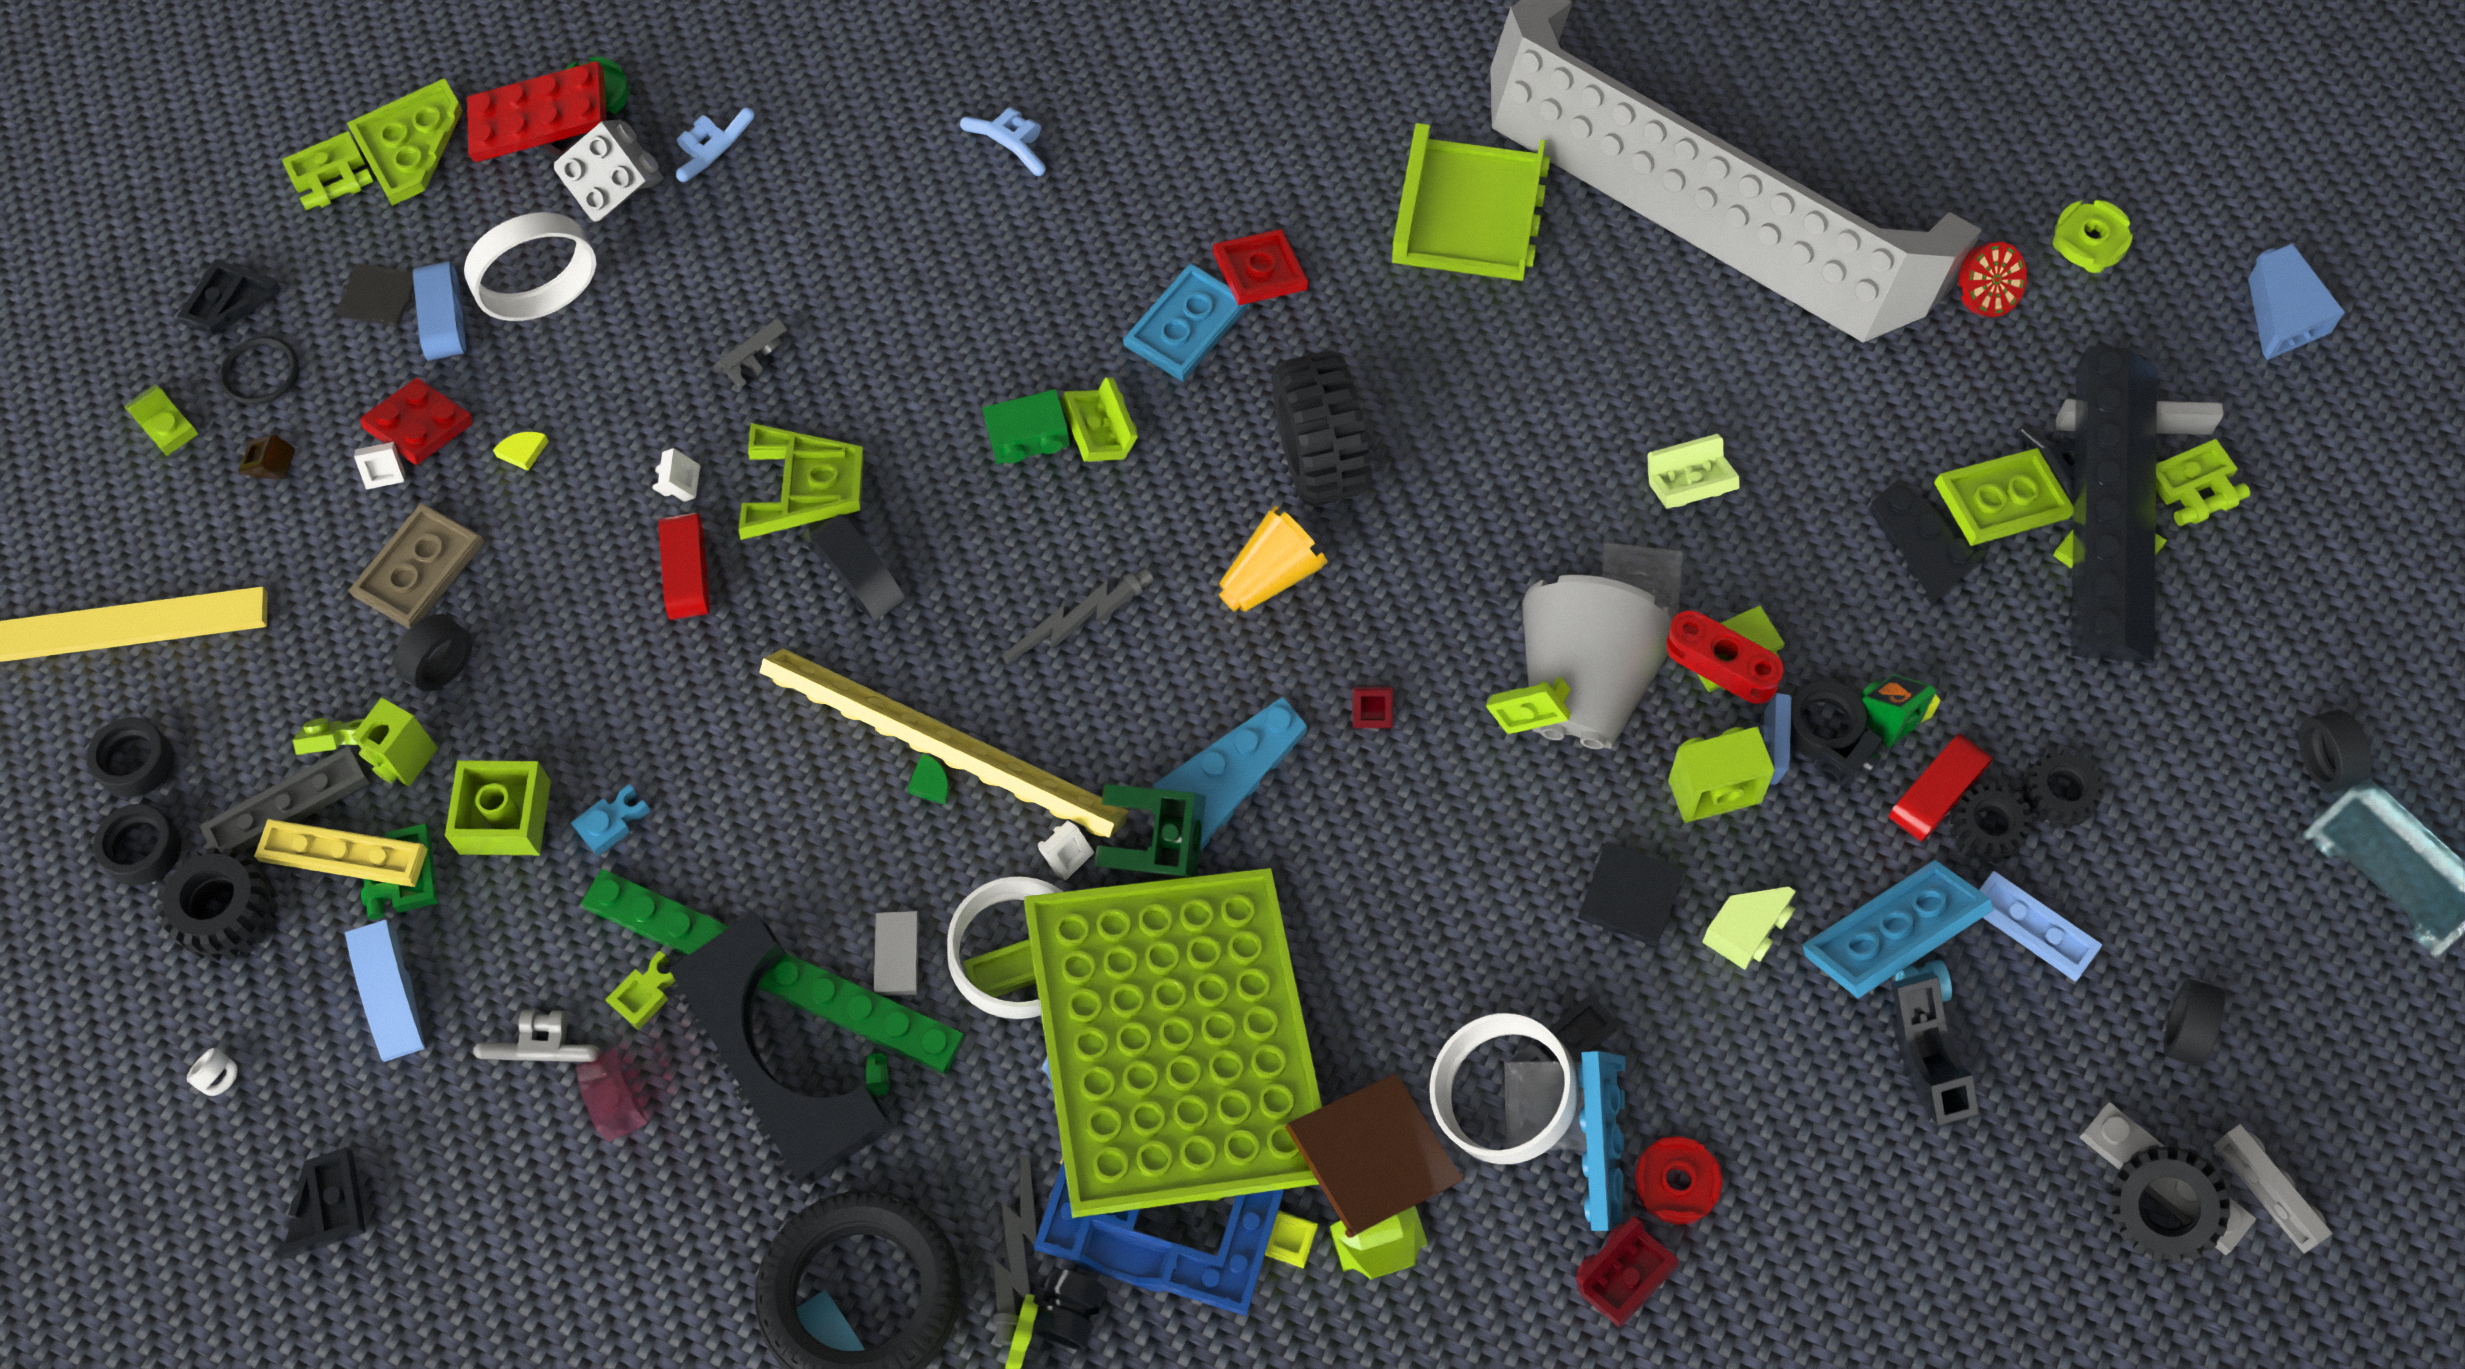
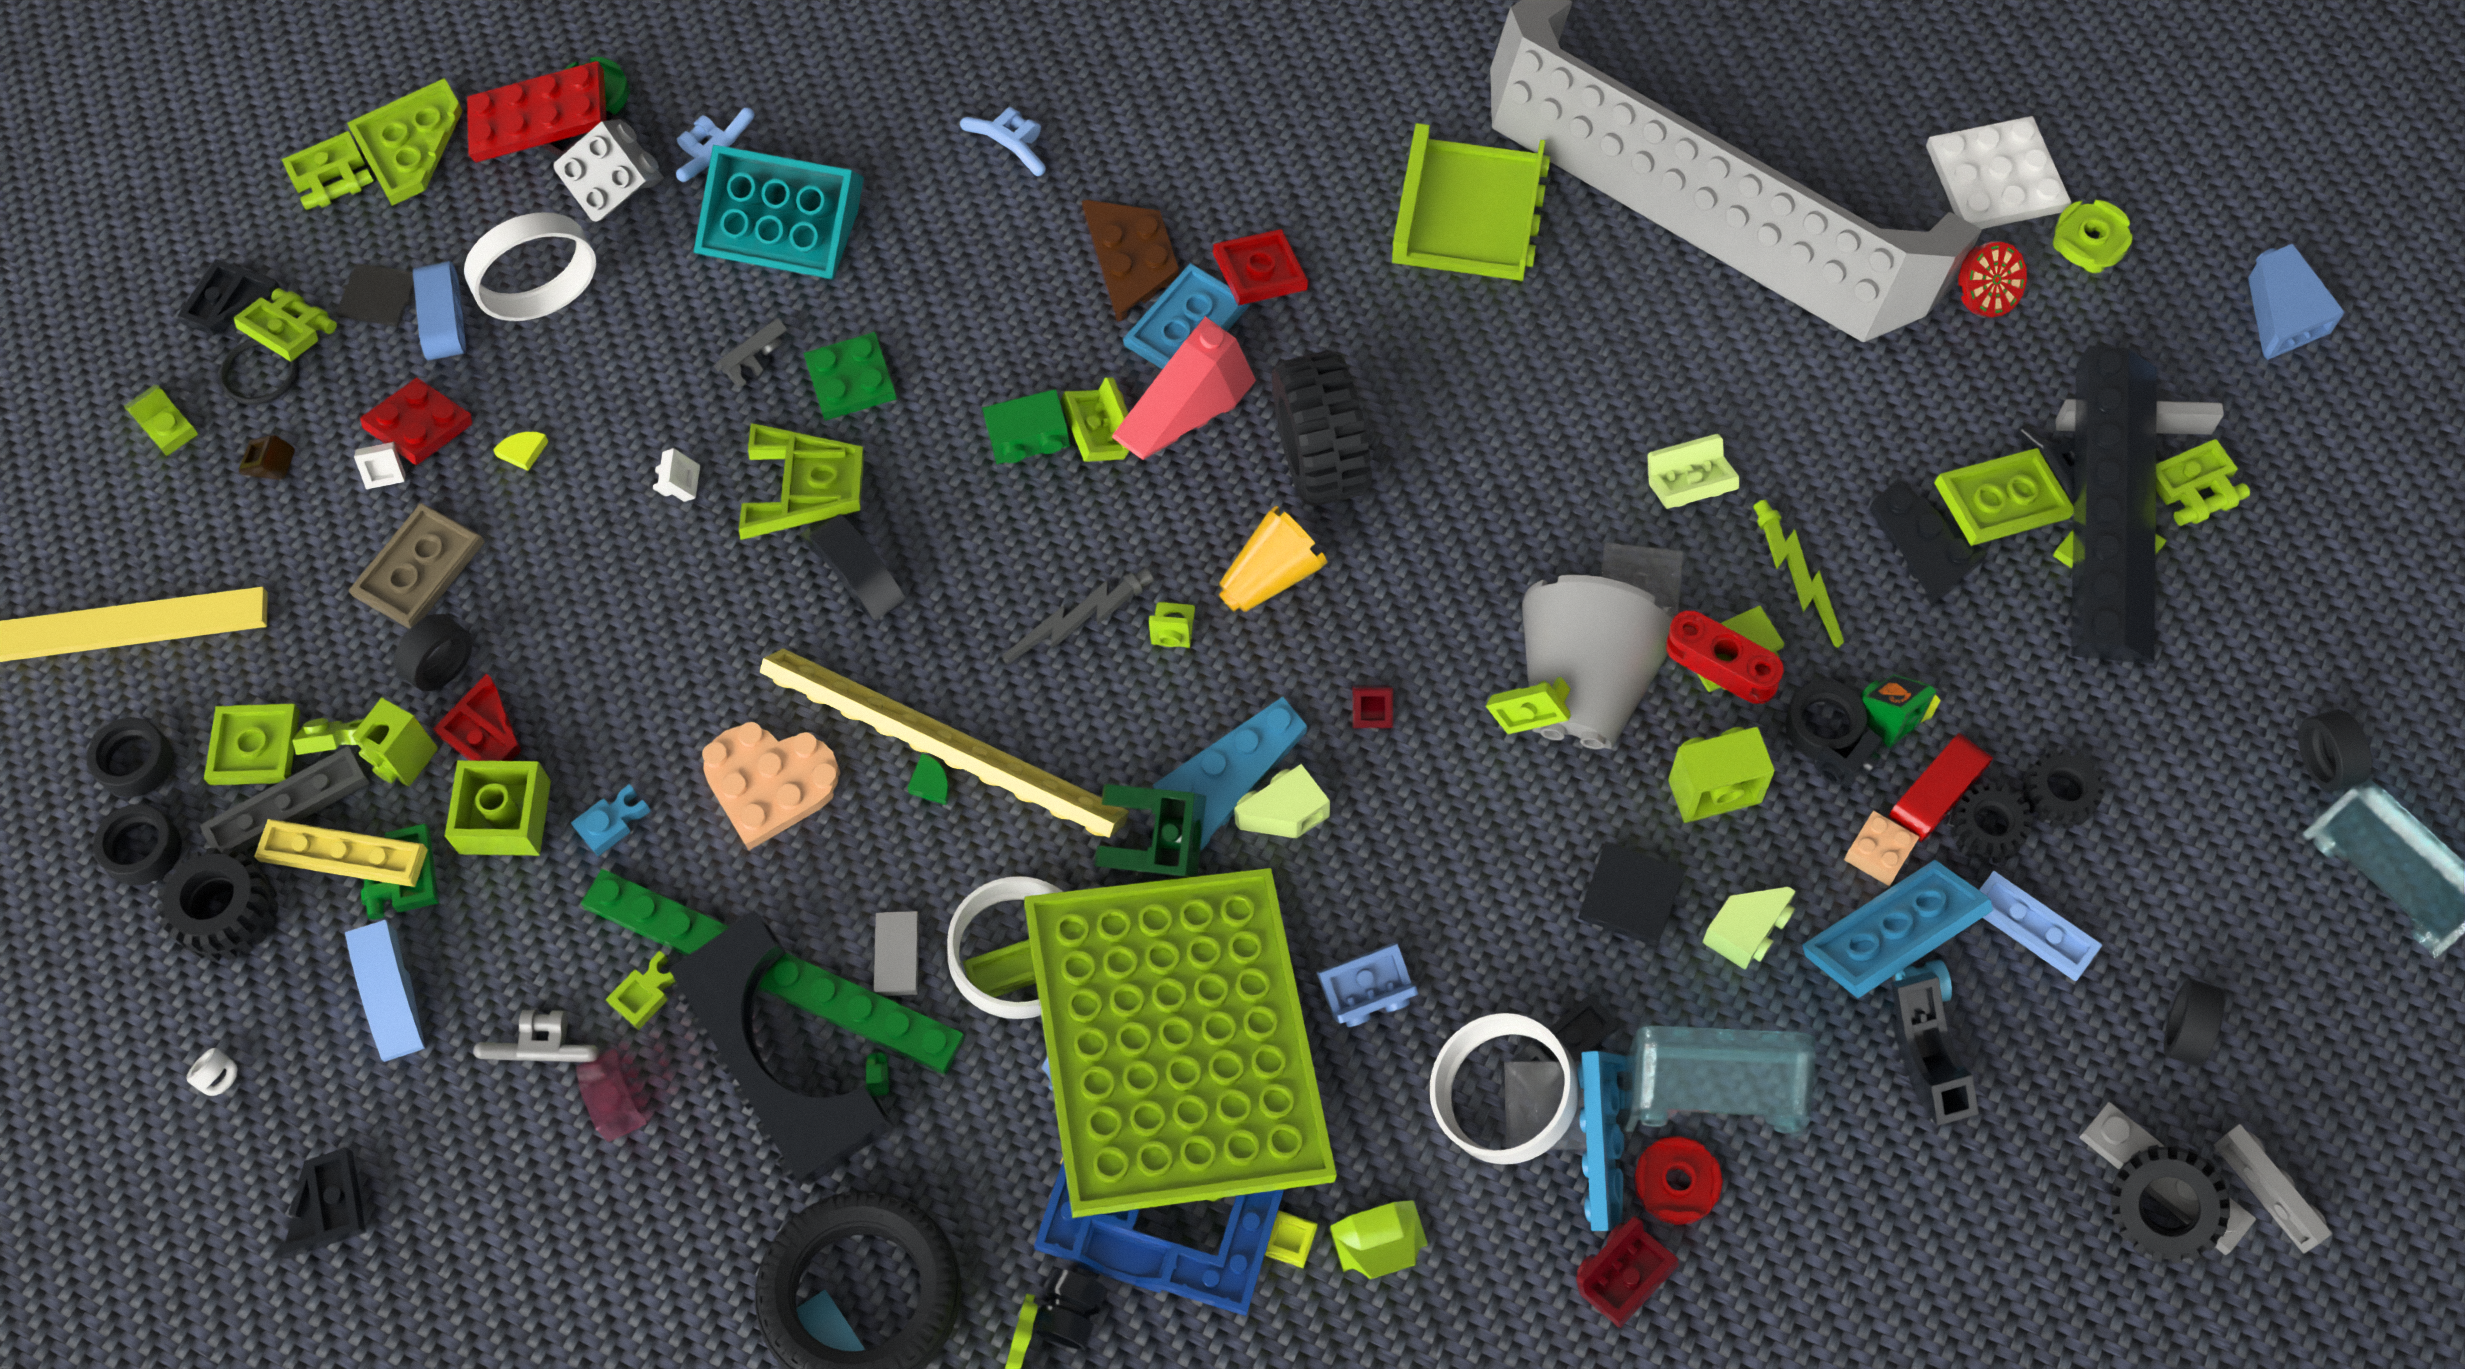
(251, 744): none -> lime plate
(278, 329): none -> lime plate
(480, 725): none -> red wing
(684, 566): red beam -> none
(768, 781): none -> light nougat plate
(777, 212): none -> teal slope
(850, 376): none -> green plate
(1016, 1278): dark grey piece -> none
(1066, 850): white tile -> none
(1130, 252): none -> reddish brown wing
(1172, 630): none -> lime bracket
(1196, 384): none -> coral wedge
(1285, 807): none -> yellowish green slope
(1367, 985): none -> medium blue bracket
(1373, 1154): reddish brown piece -> none
(1720, 1073): none -> clear light blue windscreen
(1777, 734): medium blue plate -> none
(1791, 550): none -> lime piece
(1881, 848): none -> light nougat piece
(1998, 173): none -> white plate

